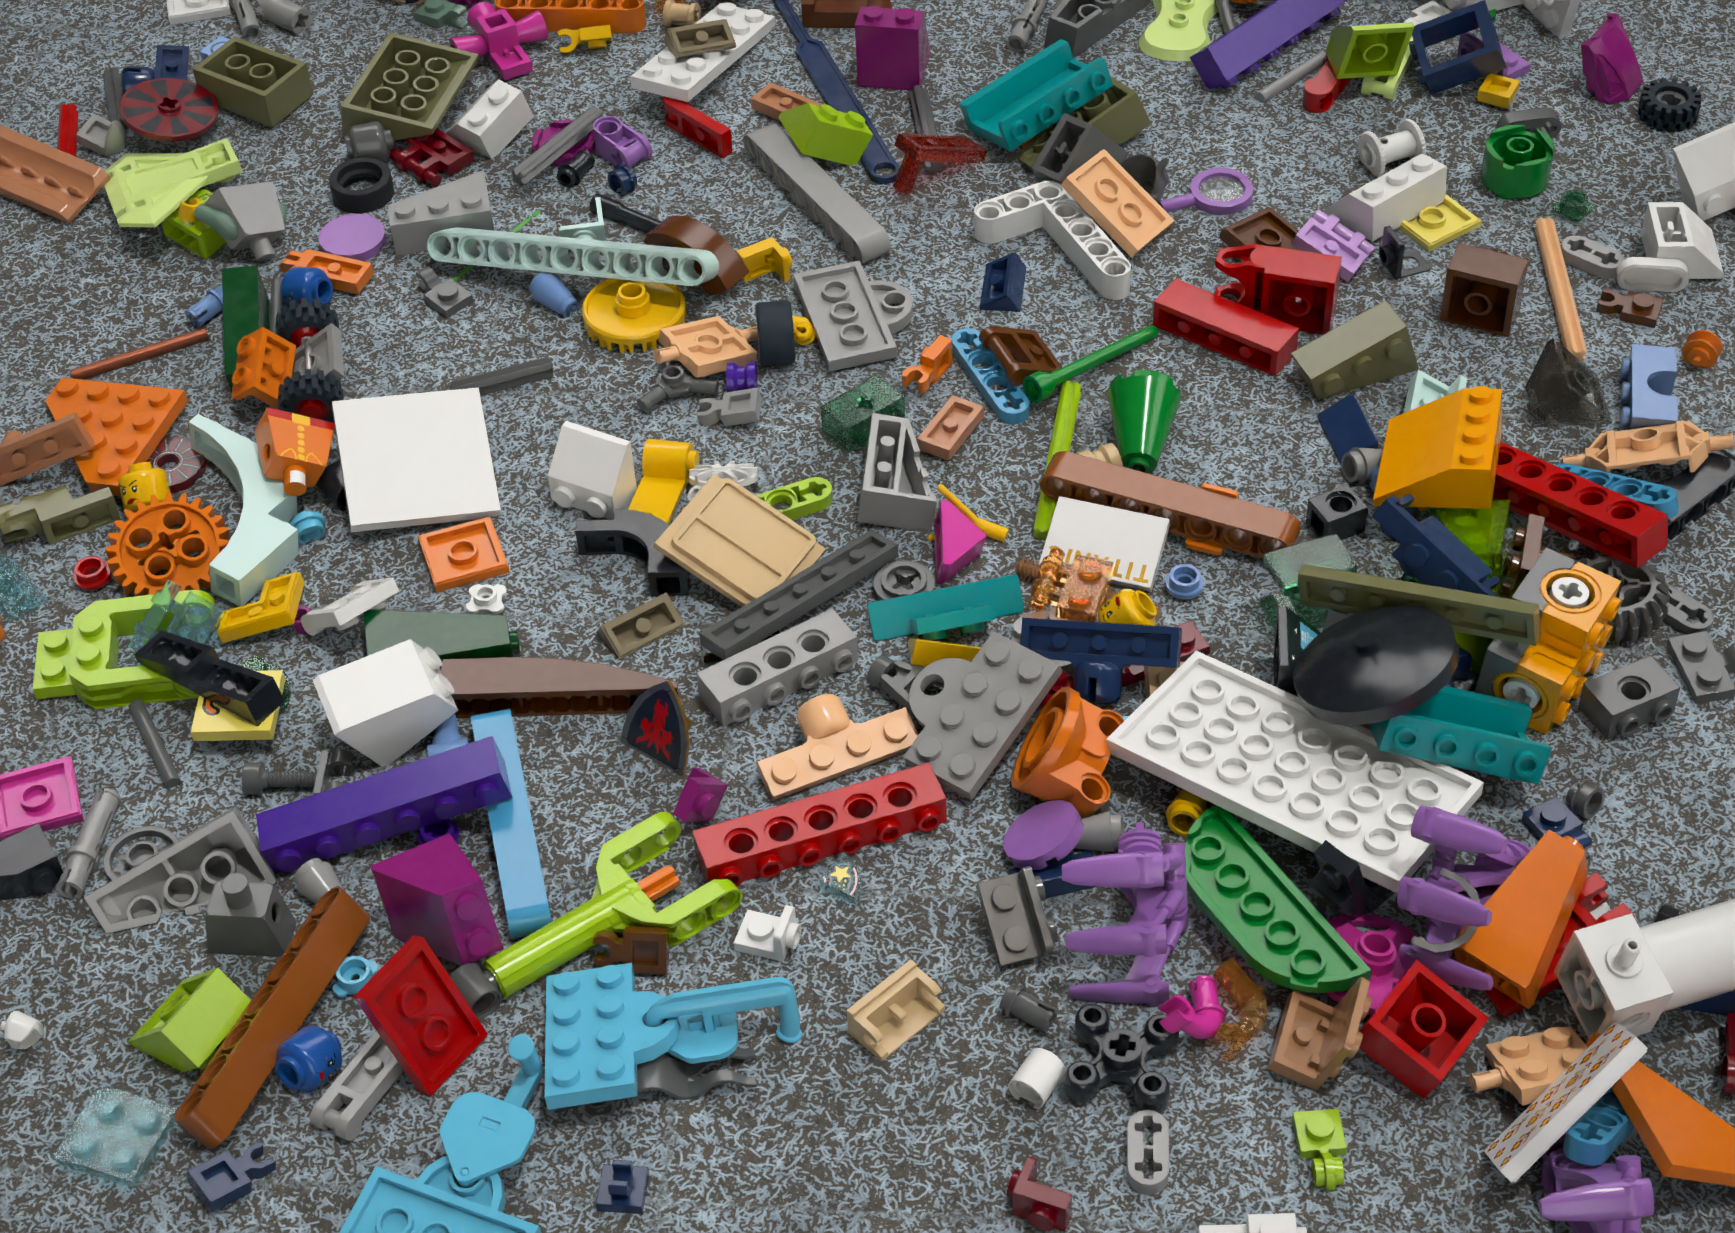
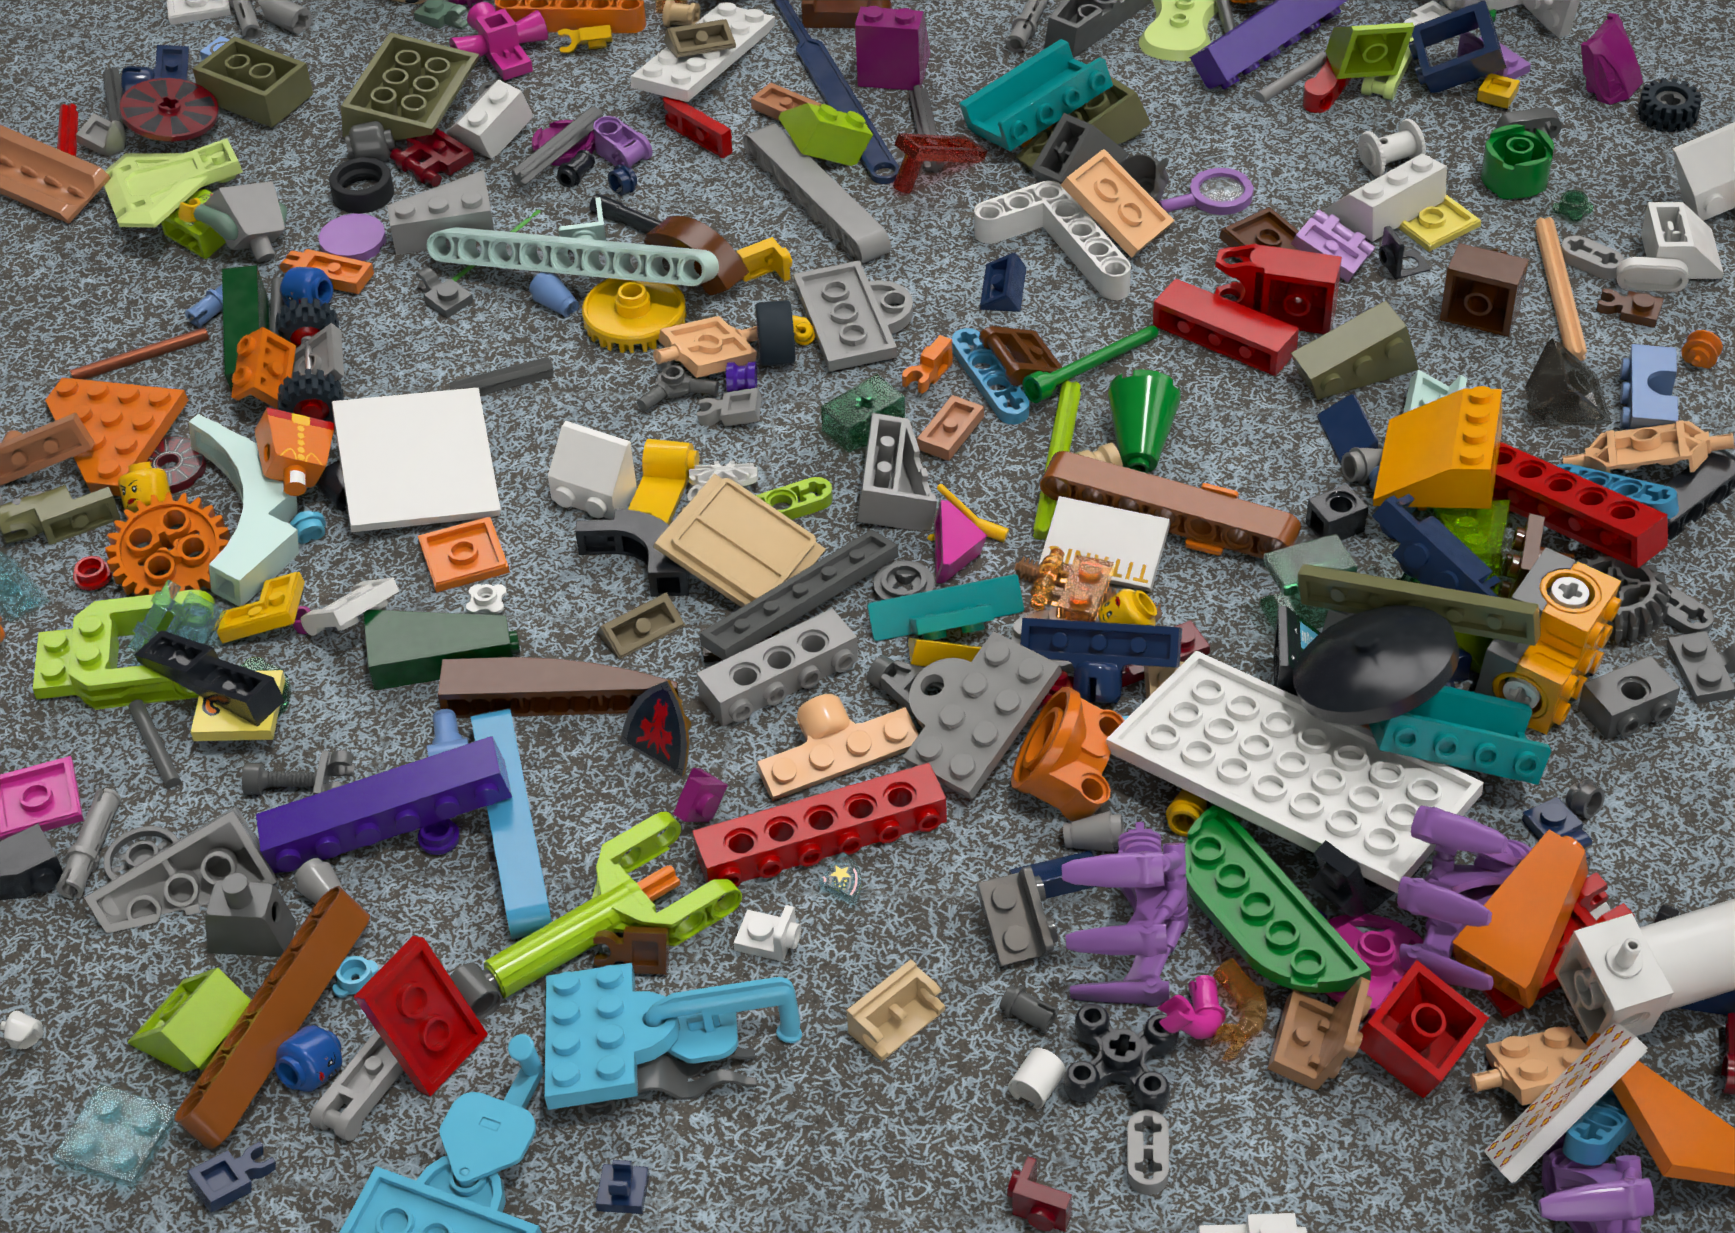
(387, 700): white slope -> none
(438, 897): magenta slope -> none
(1042, 834): medium lavender tile -> none
(1184, 582): medium blue plate -> none
(1321, 1136): lime plate -> none
(1468, 933): light grey helmet -> none

